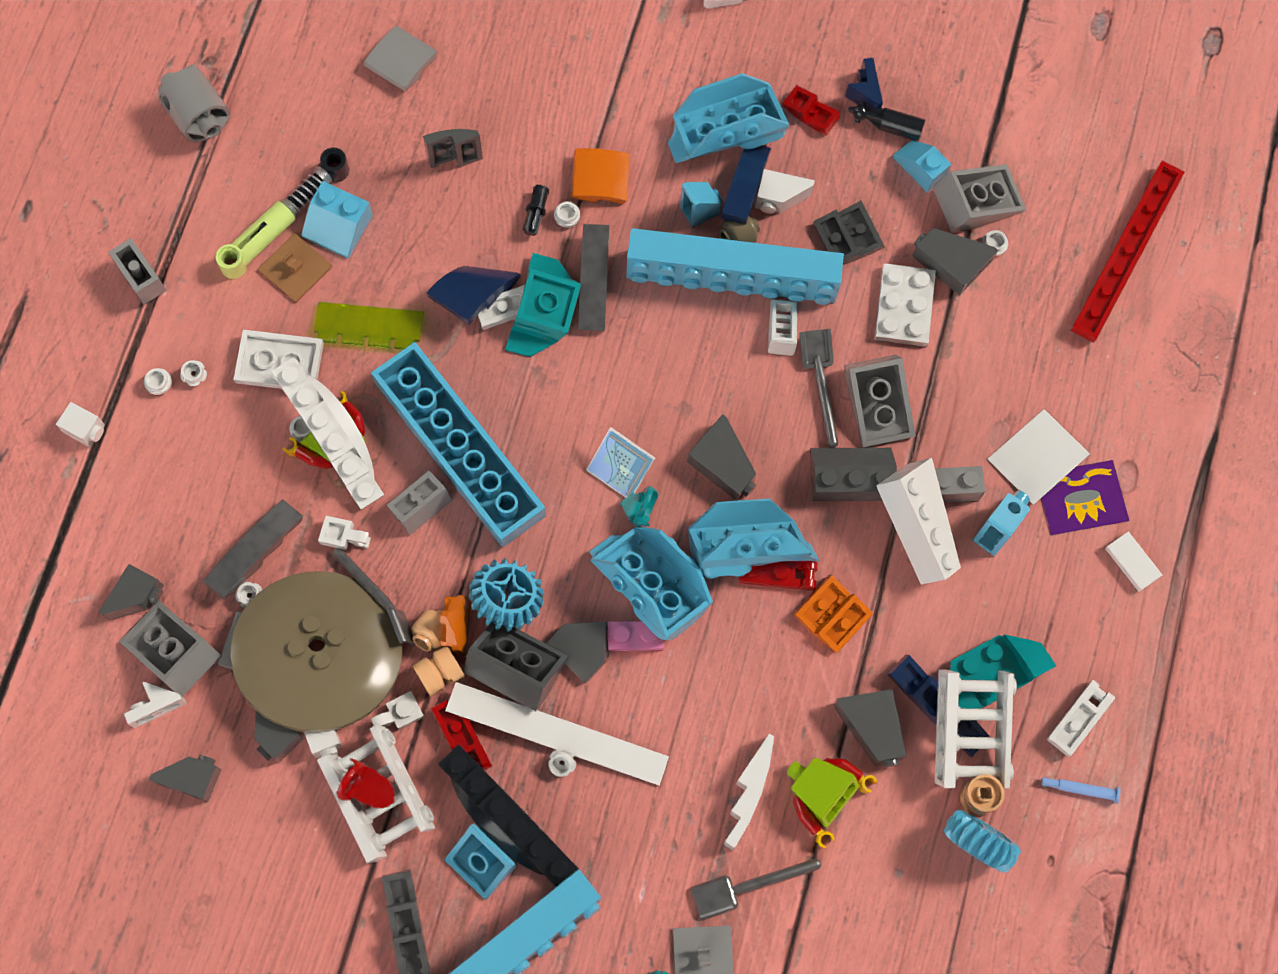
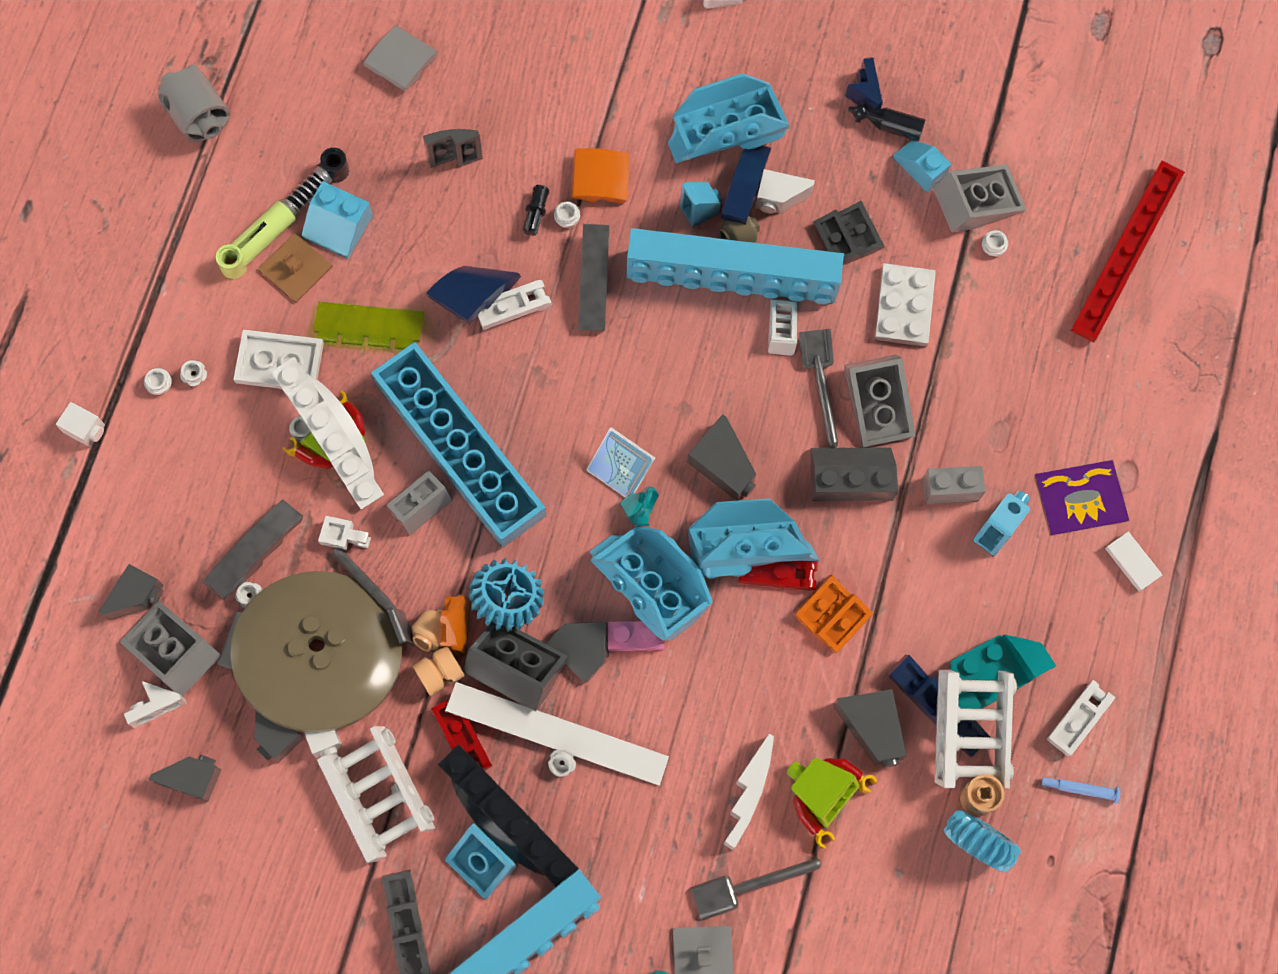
(137, 271): light grey brick -> none
(366, 786): red piece -> none
(402, 712): white plate -> none
(544, 307): teal piece -> none
(810, 111): red slope -> none
(921, 520): white wedge -> none
(953, 257): dark grey slope -> none
(1038, 456): white sticker -> none

